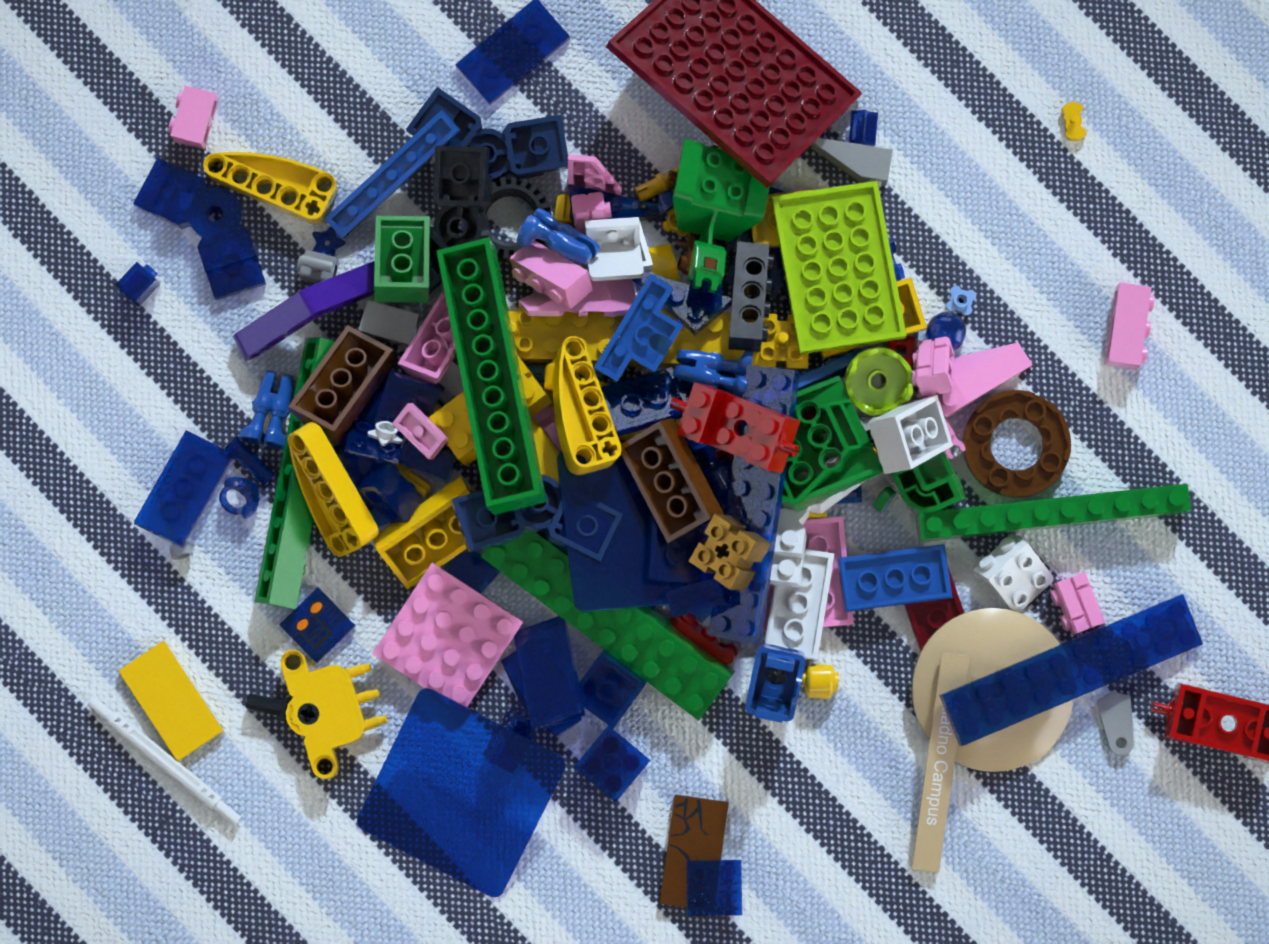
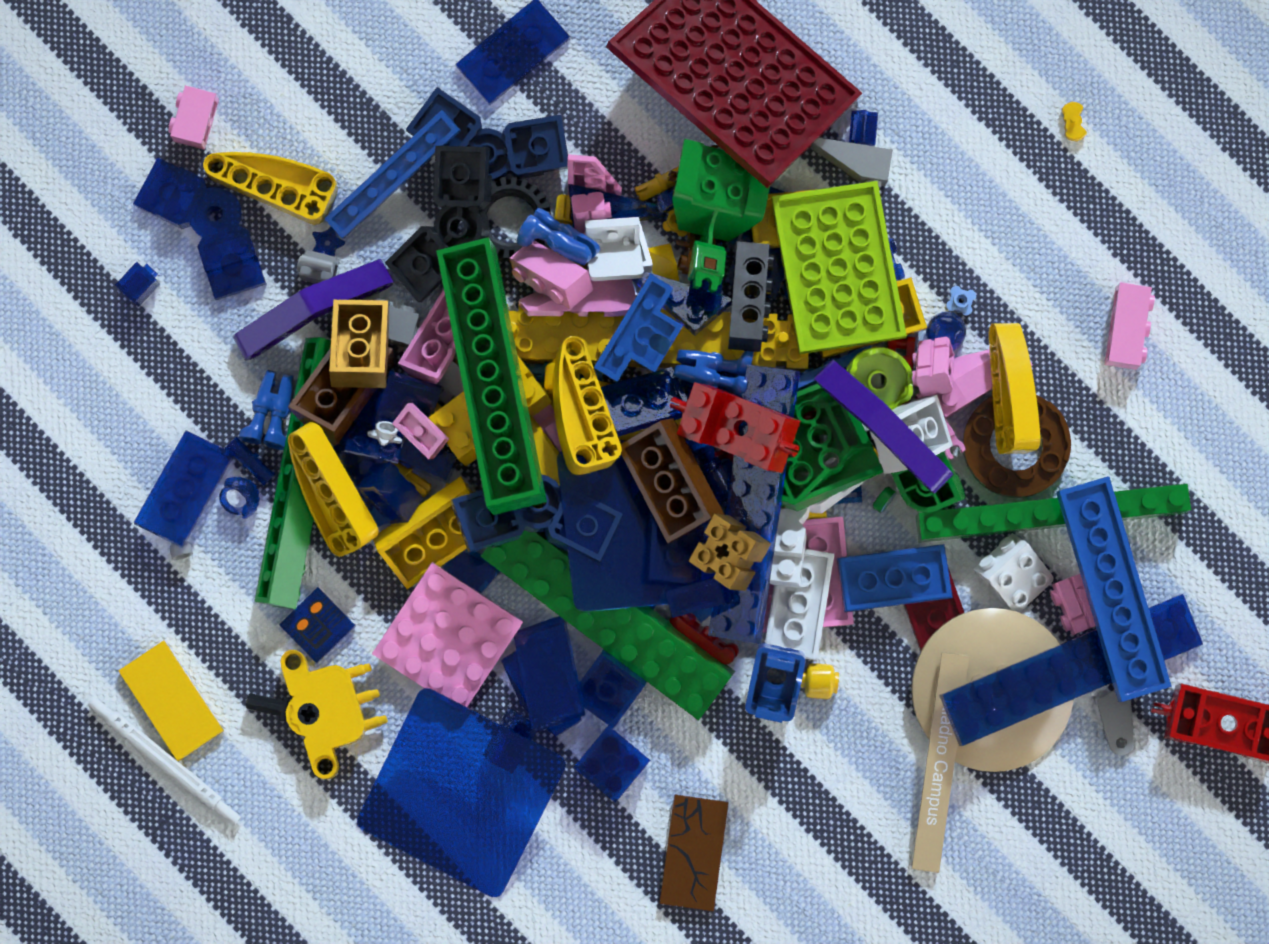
(359, 343): none -> pearl gold brick
(402, 259): green slope -> none
(714, 887): clear blue hinge -> none
(884, 425): none -> dark purple beam
(1013, 390): none -> yellow beam
(1113, 589): none -> blue plate

